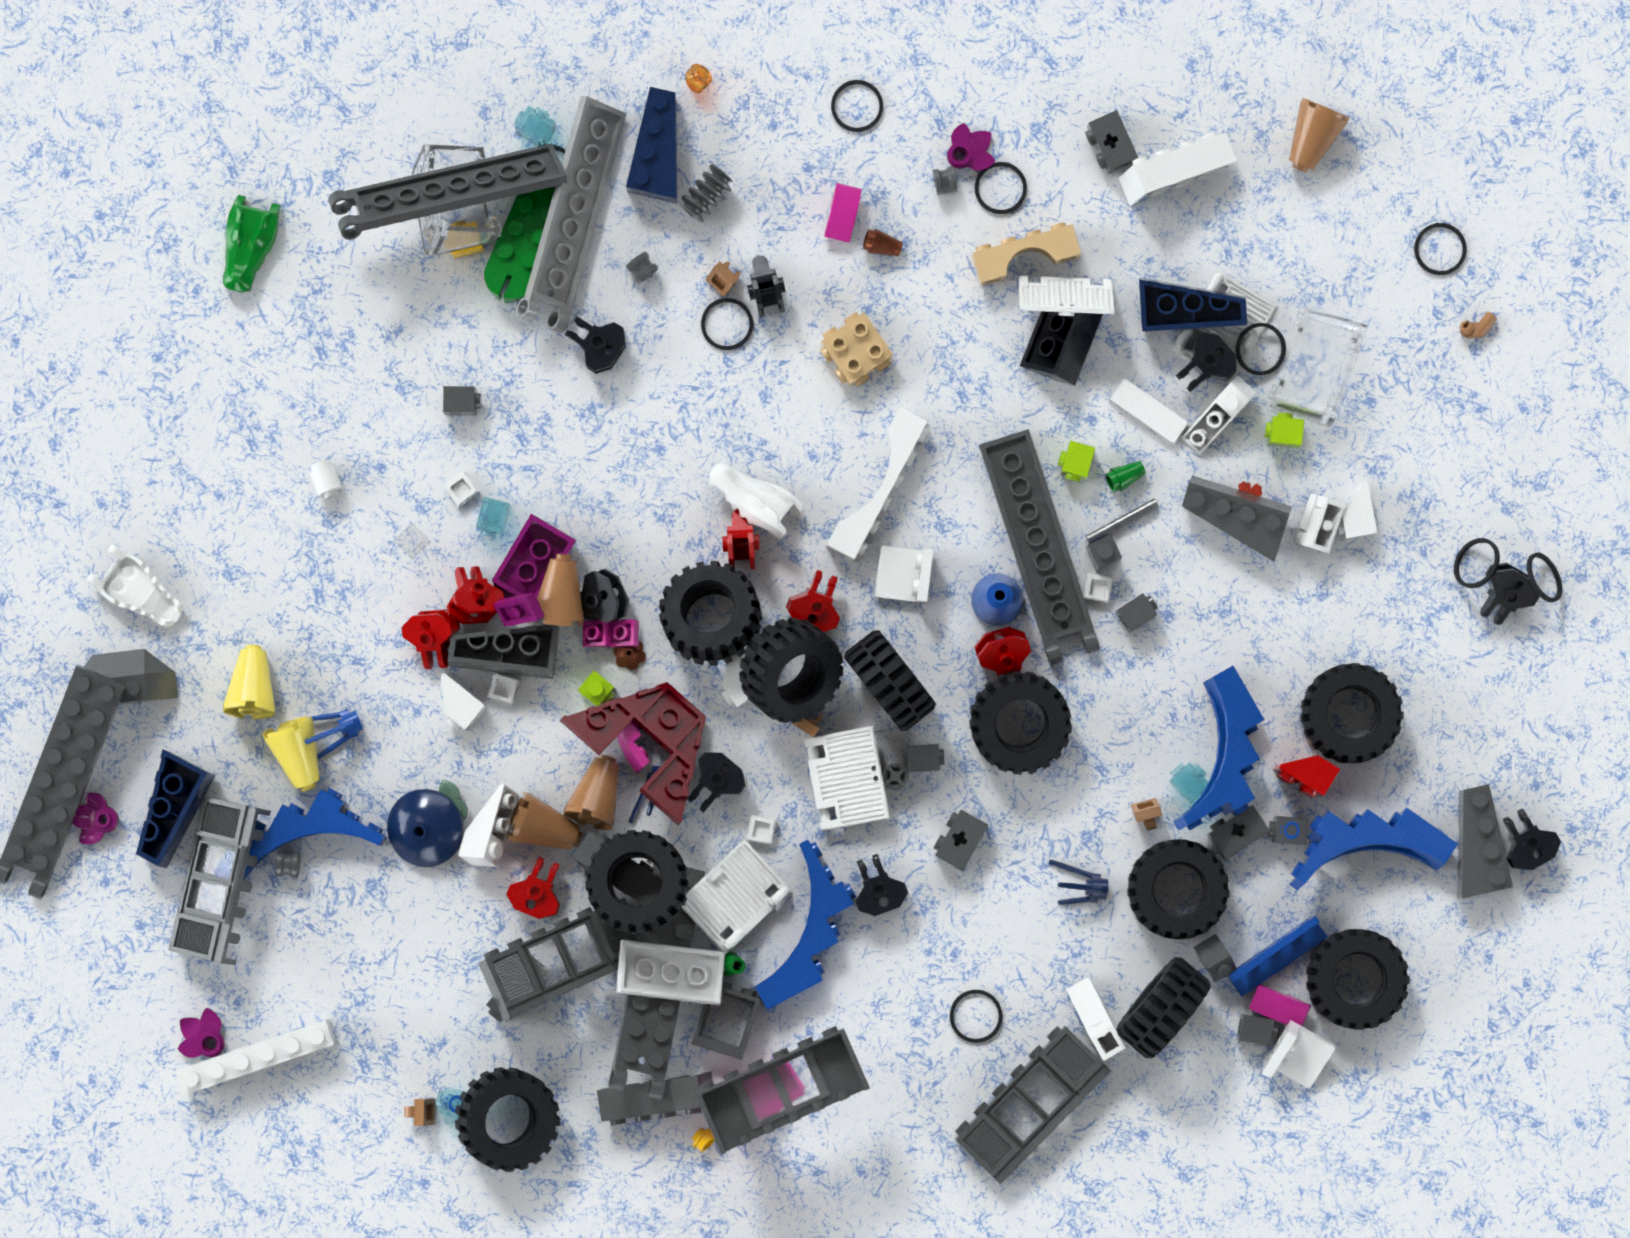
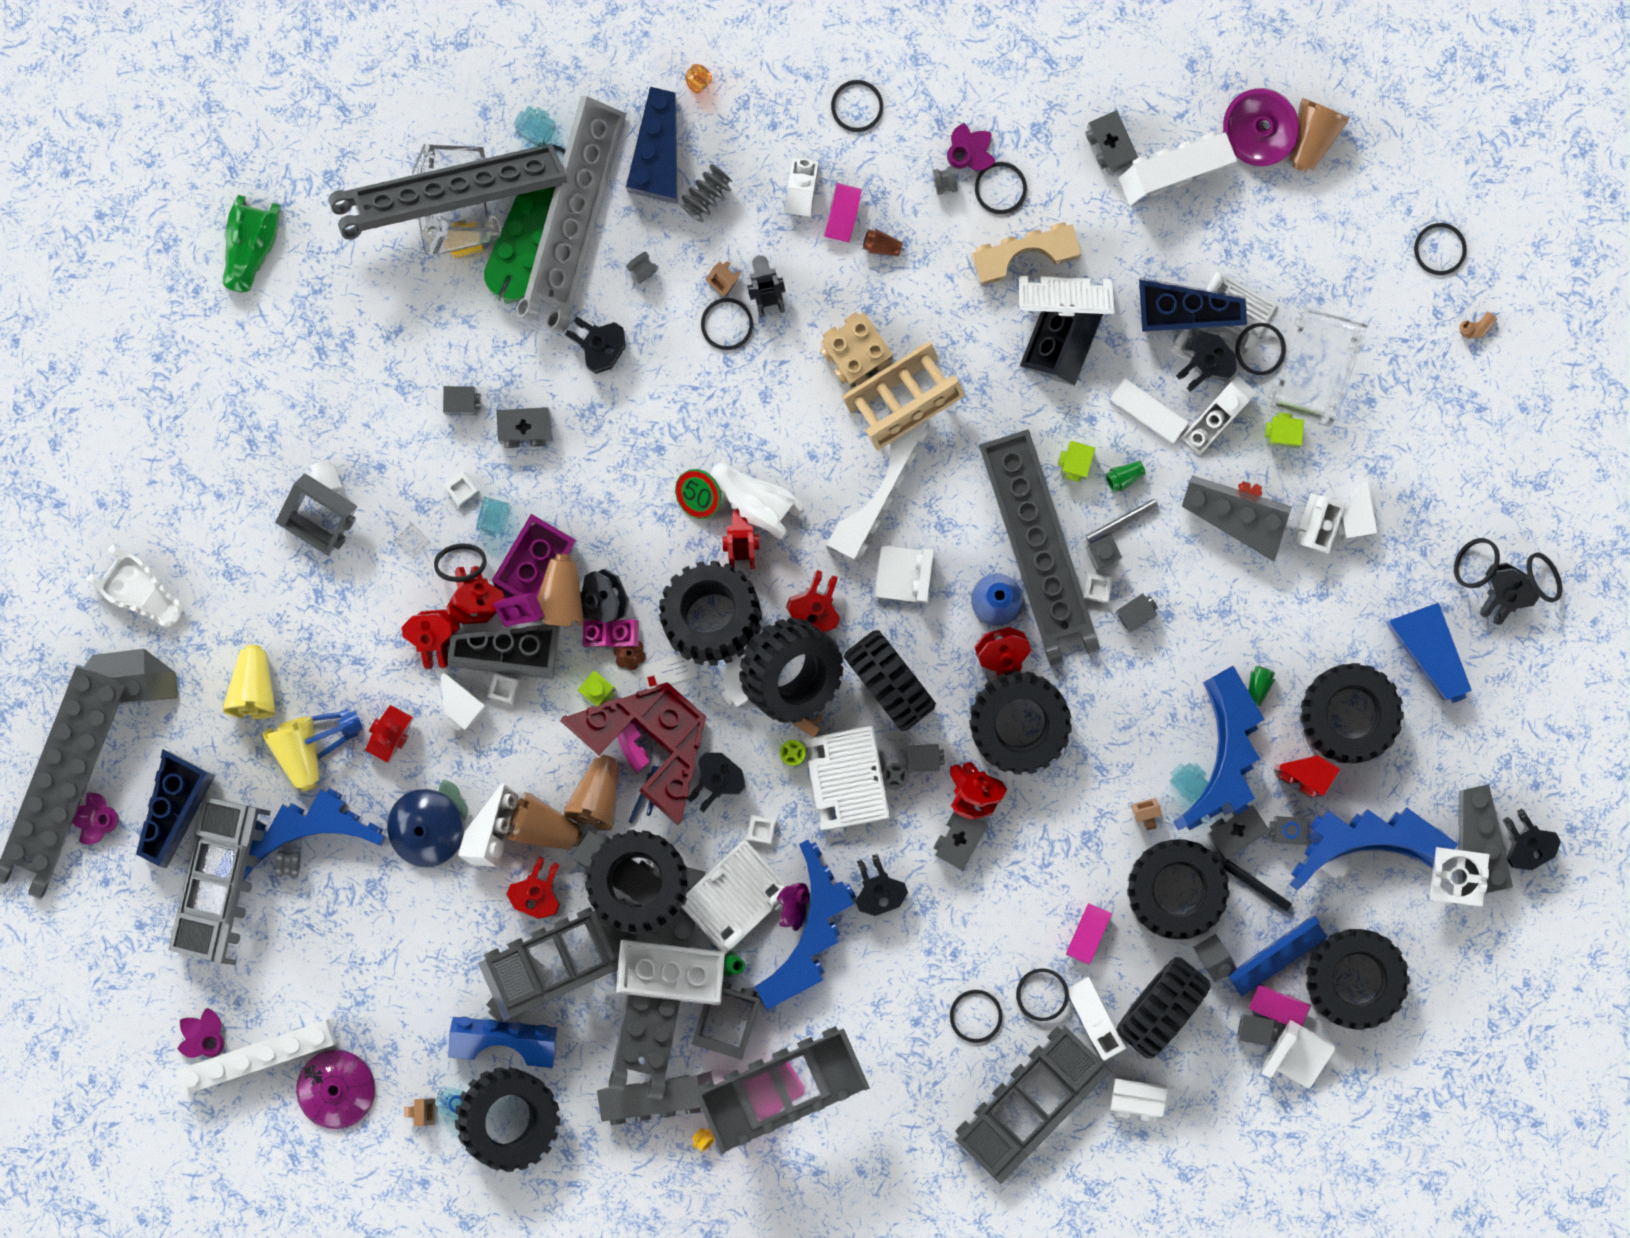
(309, 531): none -> dark grey window
(354, 1087): none -> magenta dish
(389, 733): none -> red hinge
(462, 578): none -> black piece
(511, 419): none -> dark grey brick
(532, 1042): none -> blue arch
(668, 670): none -> white sticker
(698, 493): none -> piece
(791, 749): none -> lime wheel
(794, 900): none -> magenta plate
(801, 187): none -> white slope
(915, 412): none -> tan fence
(975, 789): none -> red hinge
(1066, 991): none -> black piece
(1088, 934): none -> dark pink slope
(1096, 887): dark blue plant -> none
(1138, 1098): none -> white brick
(1246, 131): none -> magenta dish
(1257, 885): none -> black bar
(1260, 683): none -> green cone
(1431, 647): none -> blue slope
(1475, 898): none -> white piece

